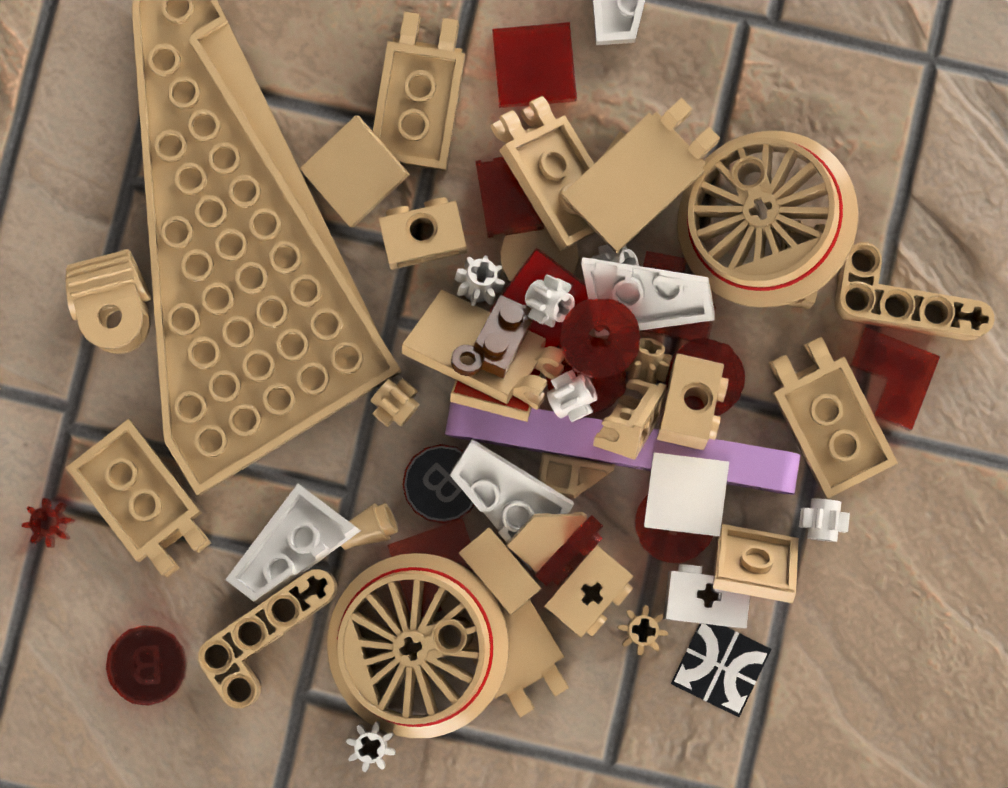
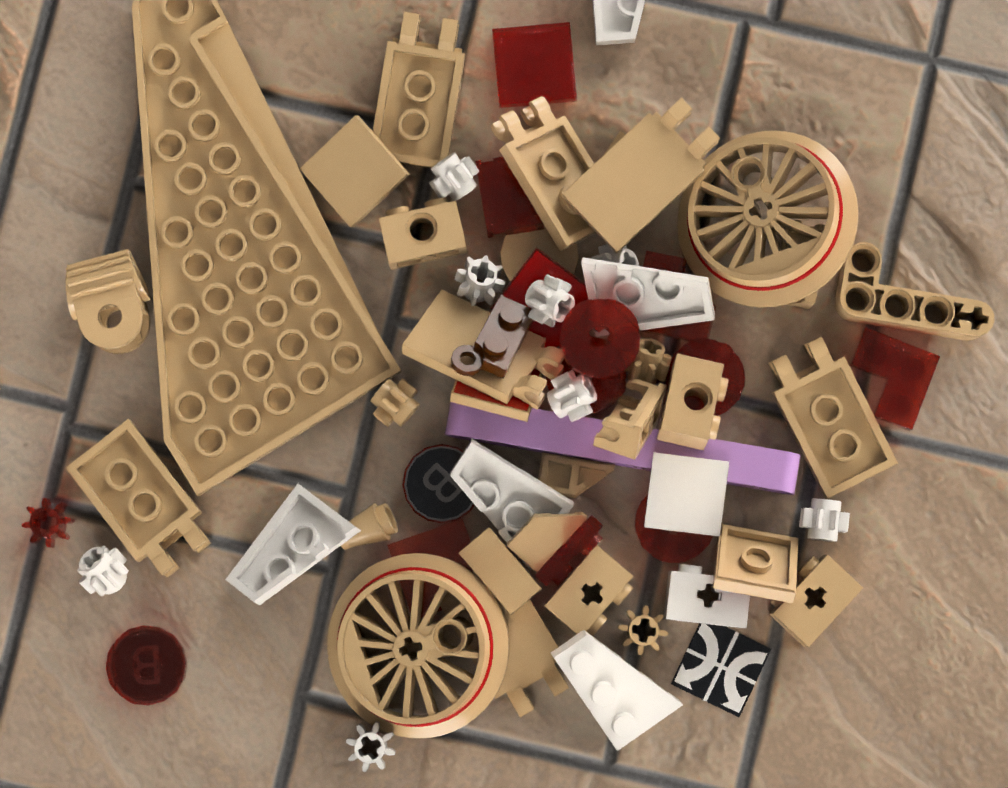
(102, 570): none -> white gear
(271, 629): tan beam -> none
(454, 177): none -> white gear
(613, 690): none -> white wing
(836, 593): none -> tan brick

